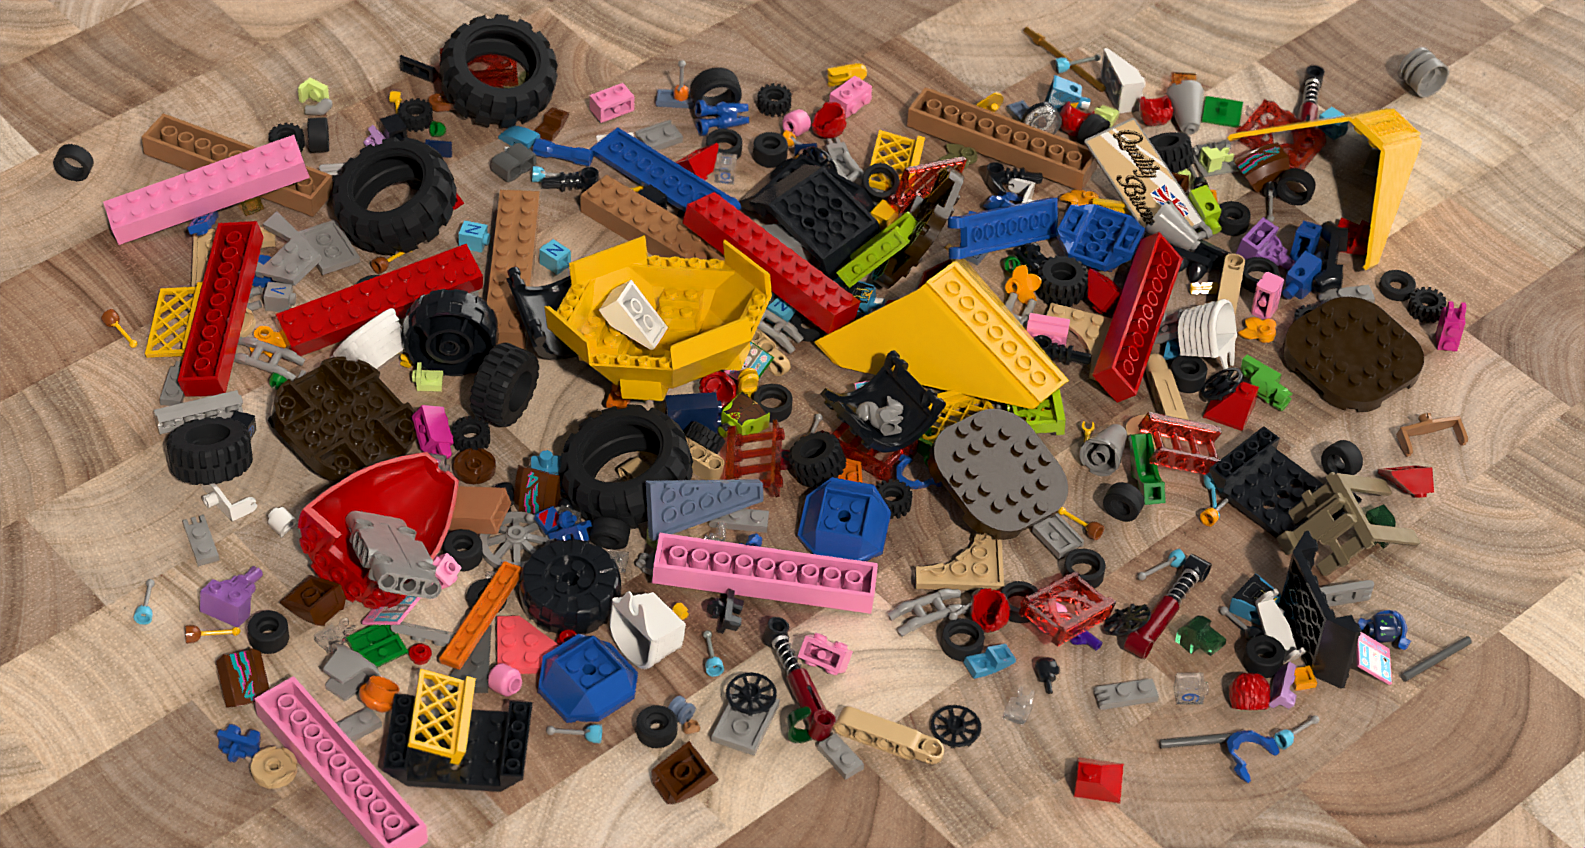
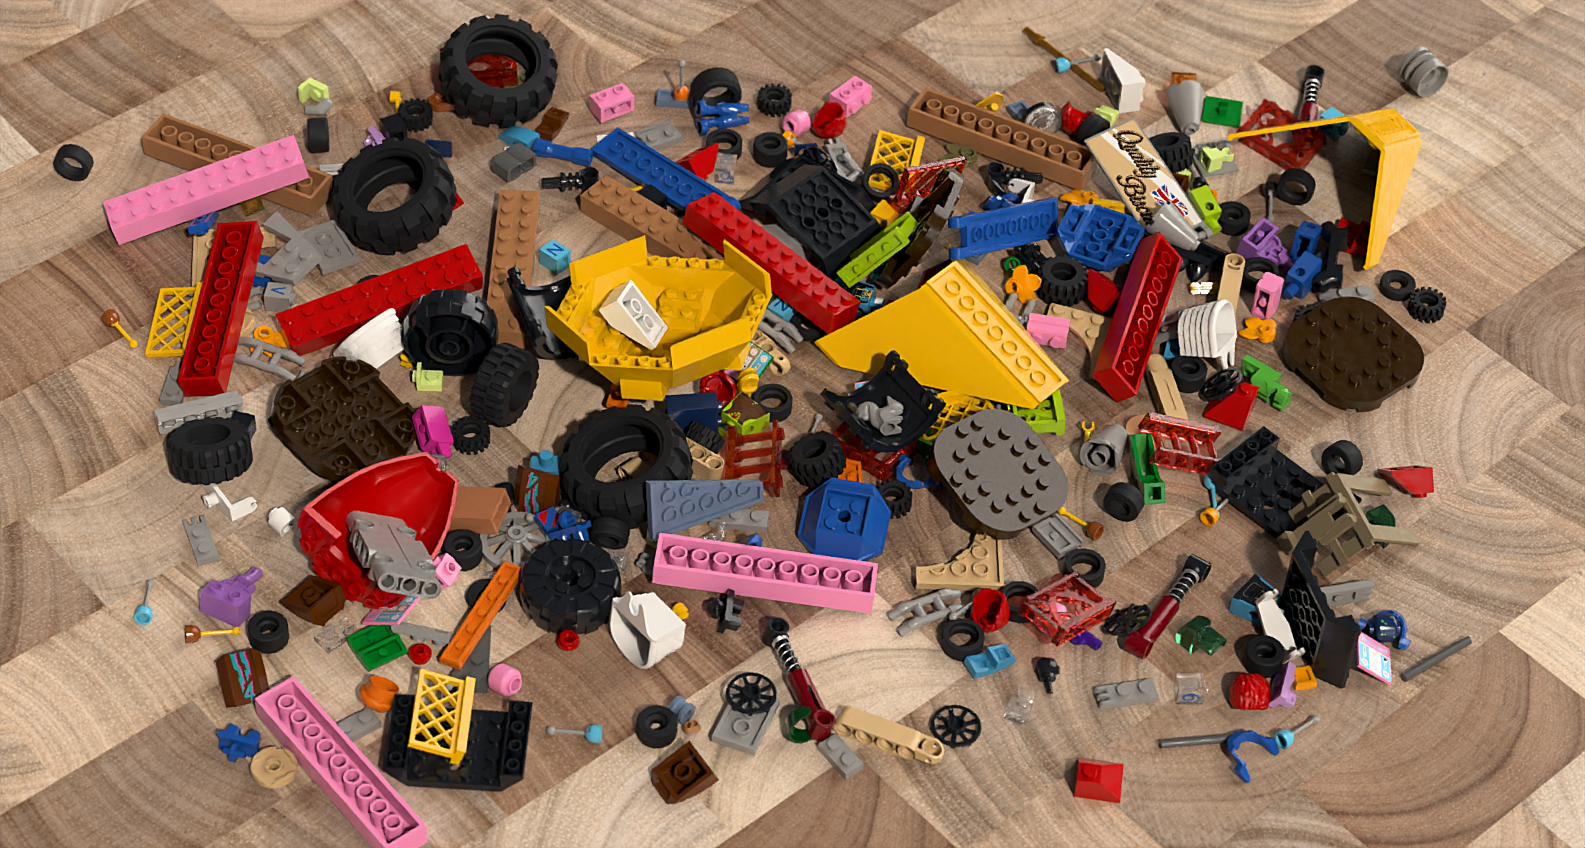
(276, 379): green hinge -> none
(287, 130): black tyre -> none
(347, 671): light grey piece -> none
(381, 264): dark orange hinge -> none
(418, 69): black slope -> none
(437, 129): green hinge -> none
(474, 235): medium azure brick -> none
(474, 466): reddish brown plate -> none
(521, 644): coral plate -> none
(539, 173): medium azure hinge -> none
(582, 696): blue piece -> none
(713, 660): medium azure hinge -> none
(829, 655): bright pink brick -> none
(841, 74): yellow arm -> none
(1061, 352): black piece -> none
(1062, 91): dark azure torso -> none
(1155, 111): red hair -> none
(1175, 559): hinge -> none
(1250, 632): hinge -> none
(1263, 164): reddish brown slope -> none
(1429, 425): medium nougat piece -> none
(1450, 327): dark pink hinge -> none

